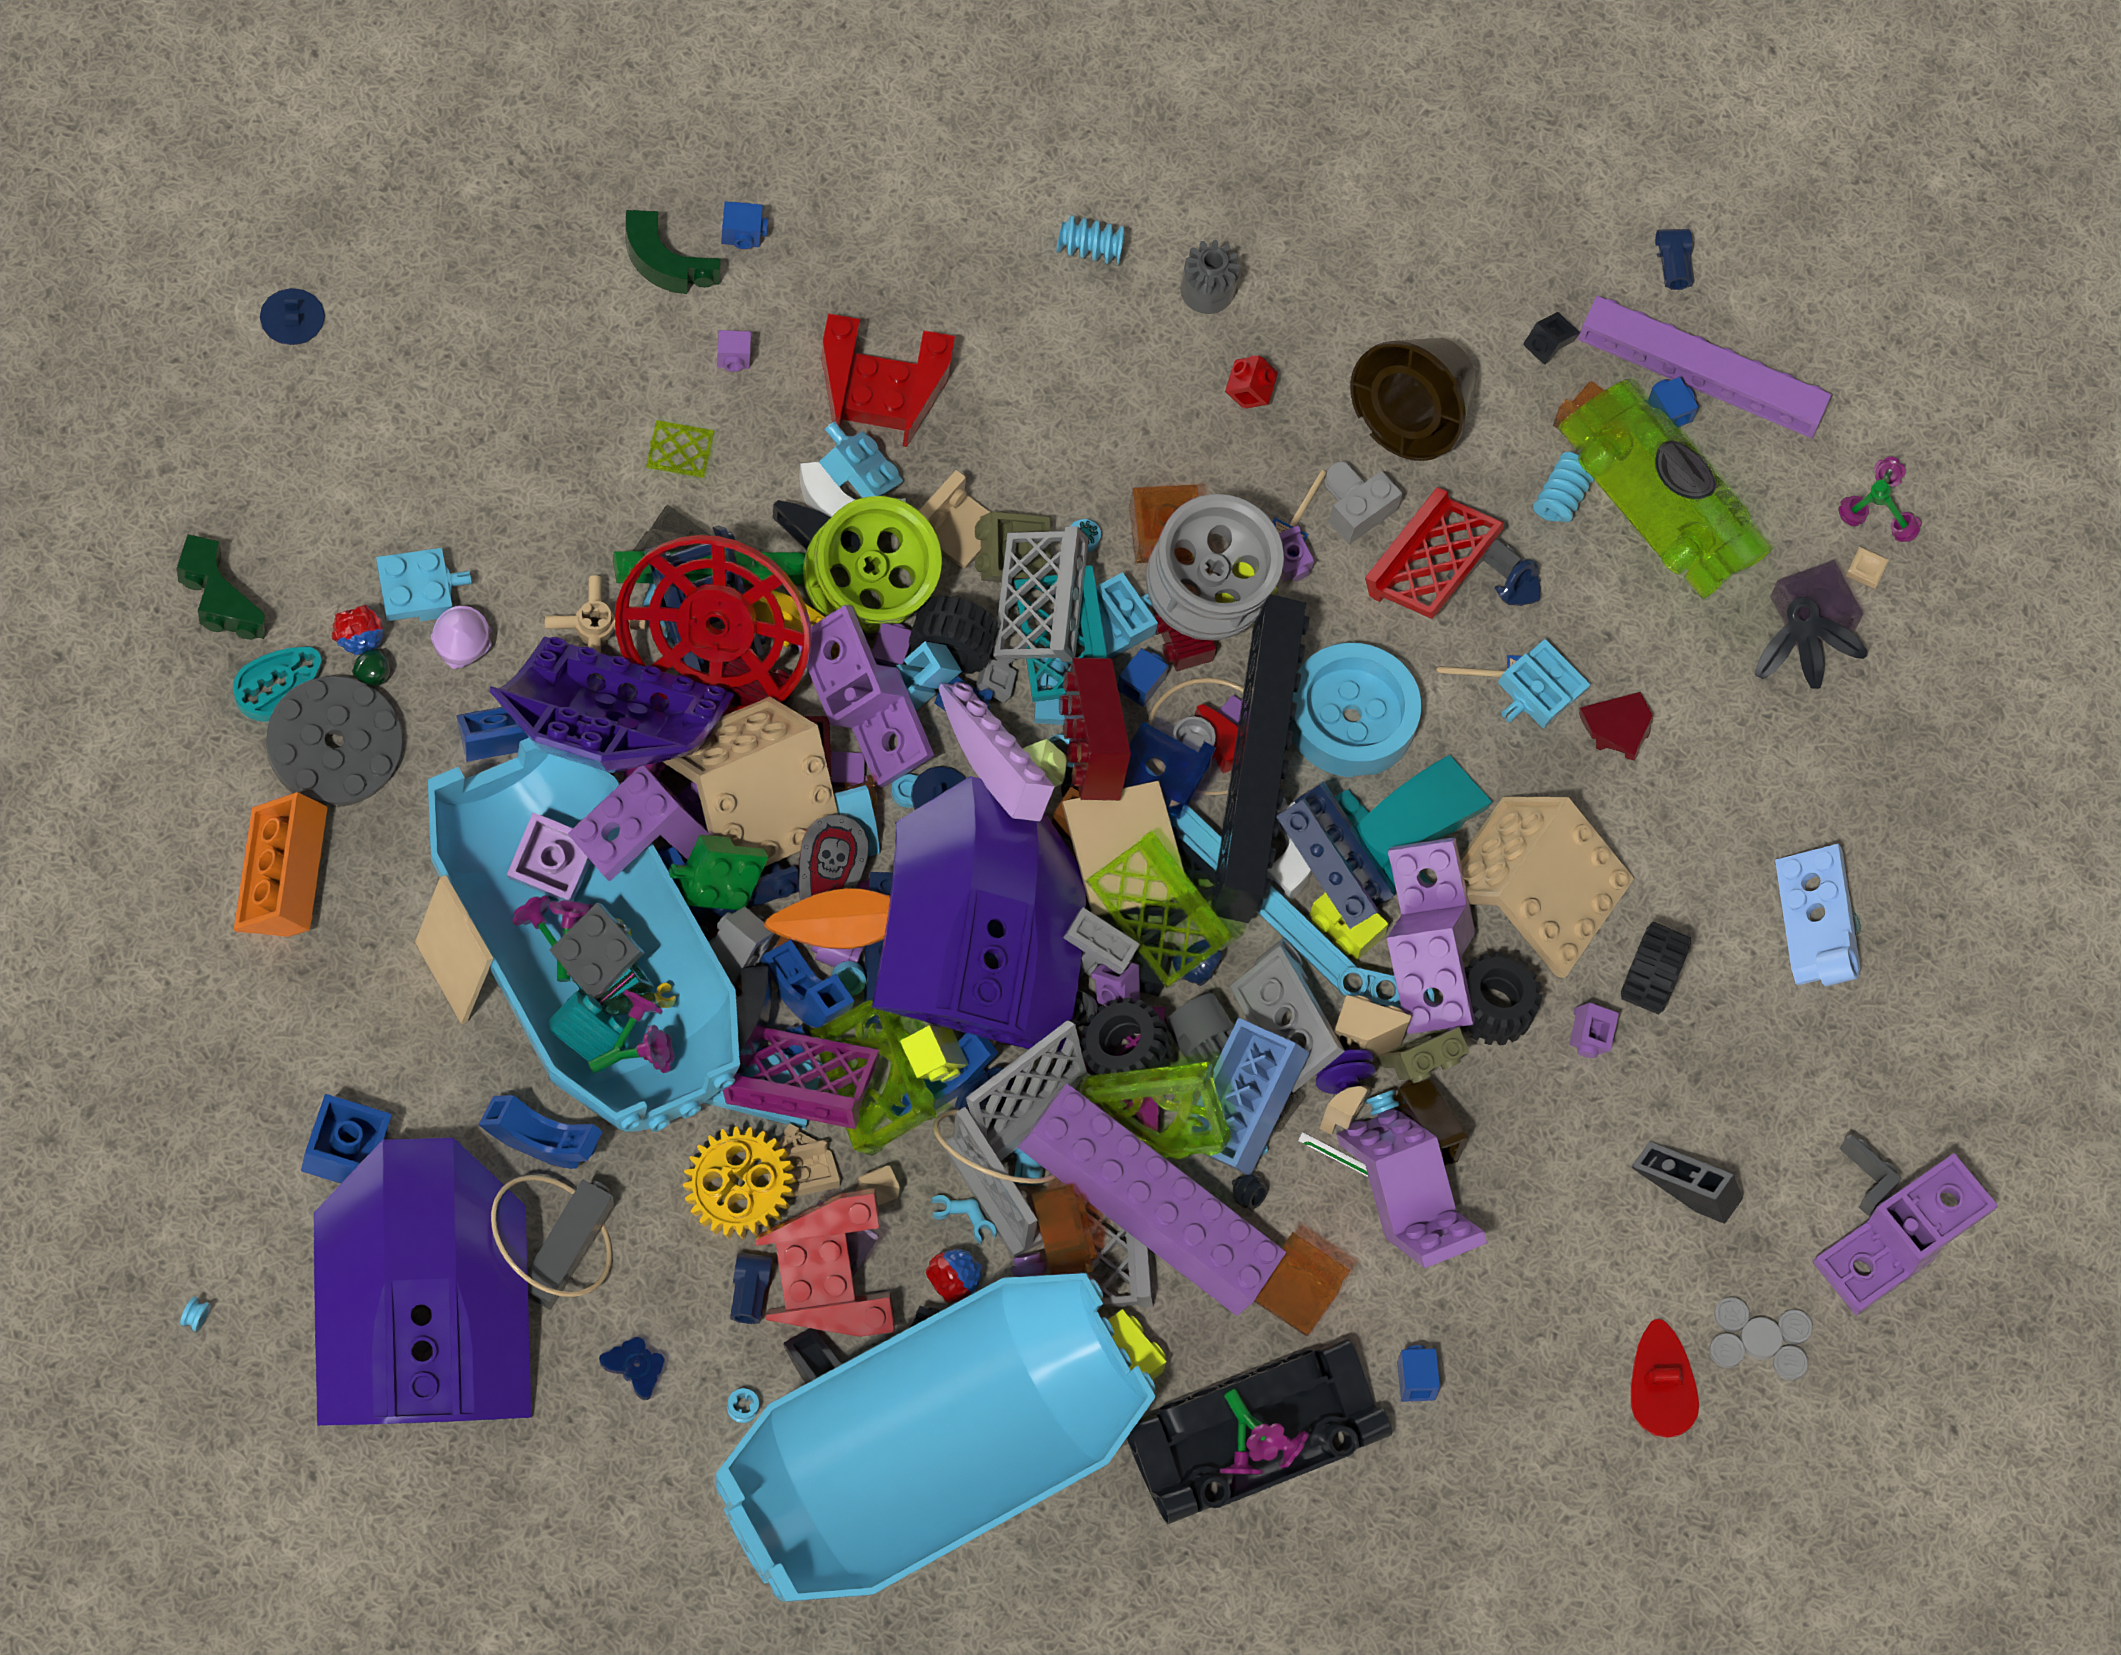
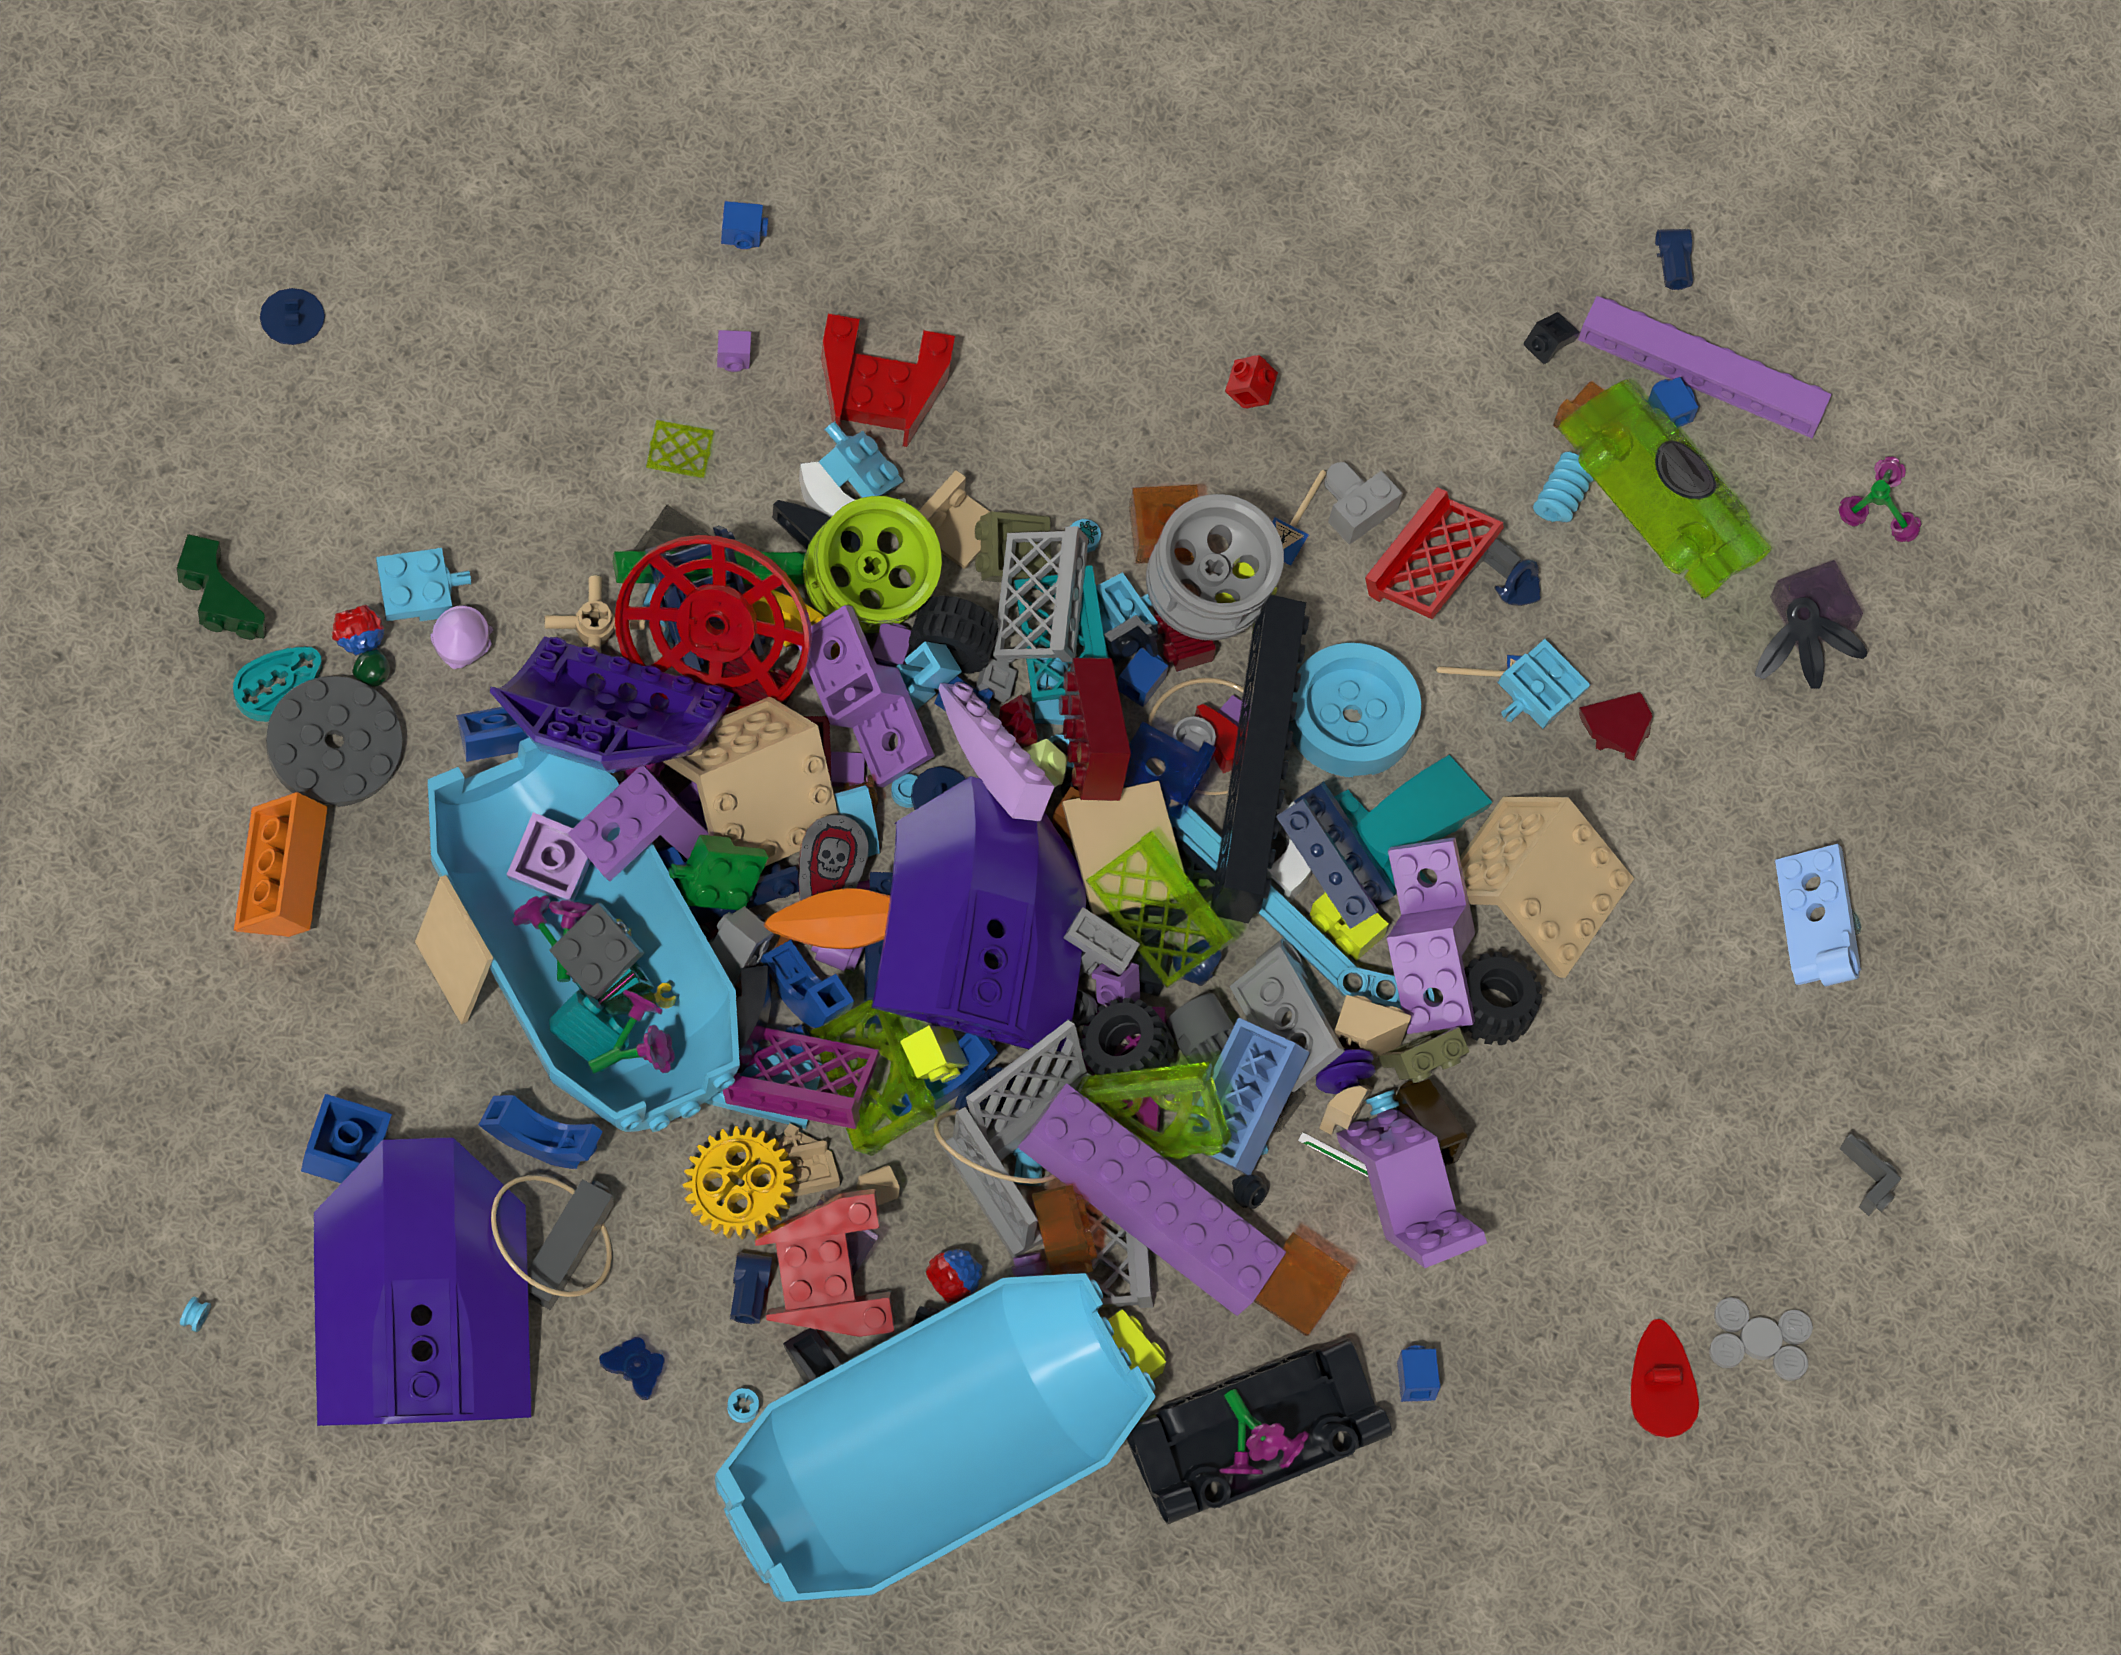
(658, 263): dark green arch -> none
(851, 975): medium azure tile -> none
(967, 1206): medium azure arm -> none
(1018, 721): none -> dark red slope
(1091, 240): medium azure piece -> none
(1131, 637): none -> black bracket
(1209, 278): dark grey gear -> none
(1298, 566): medium lavender brick -> none
(1414, 395): dark brown cone -> none
(1600, 1023): medium lavender brick -> none
(1655, 968): black tyre -> none
(1690, 1181): black slope -> none
(1867, 567): tan tile -> none
(1905, 1234): medium lavender bracket -> none

